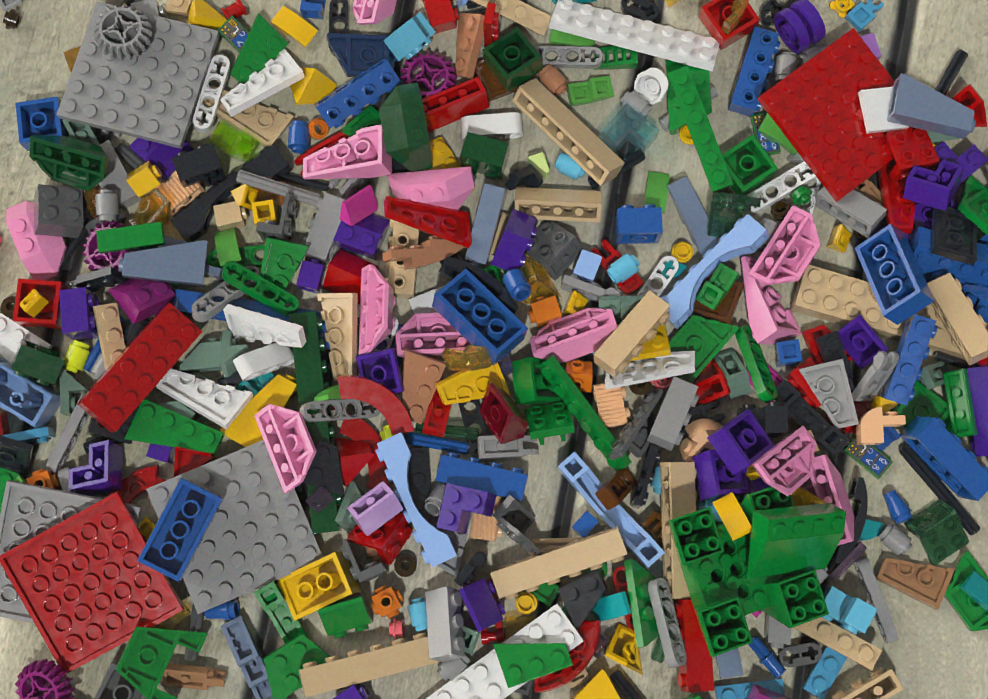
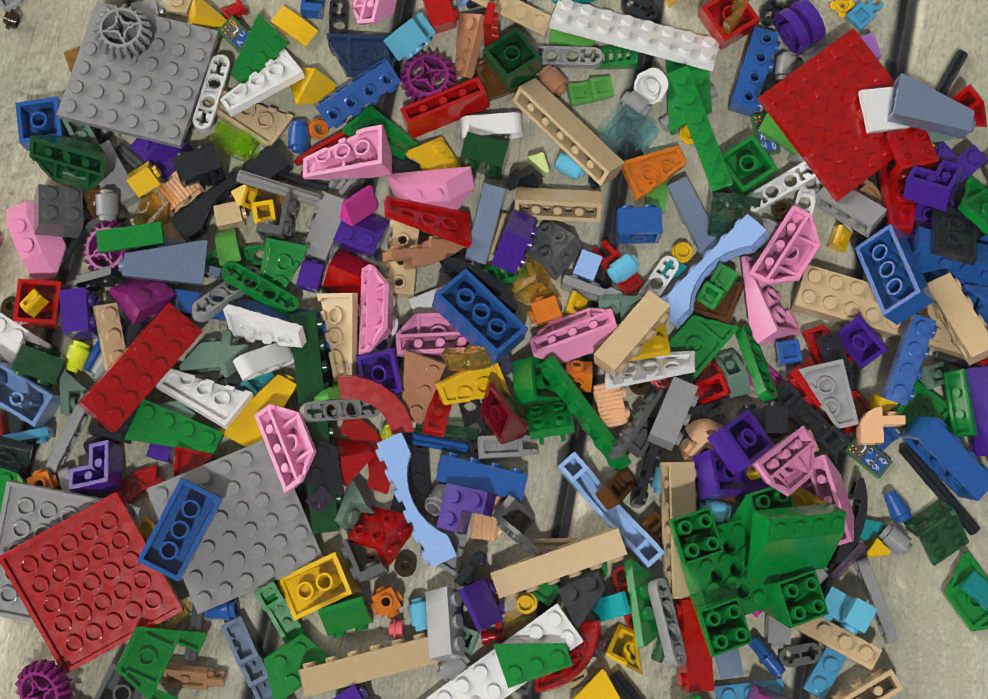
(375, 508): lavender brick -> none
(406, 128): dark green wedge -> none
(517, 284): blue brick -> none
(585, 524): blue slope -> none
(652, 169): none -> orange wing
(732, 516): yellow slope -> none
(801, 196): green plate -> none
(875, 376): light grey hinge -> none
(875, 549): none -> yellow slope
(915, 580): medium nougat wing -> none

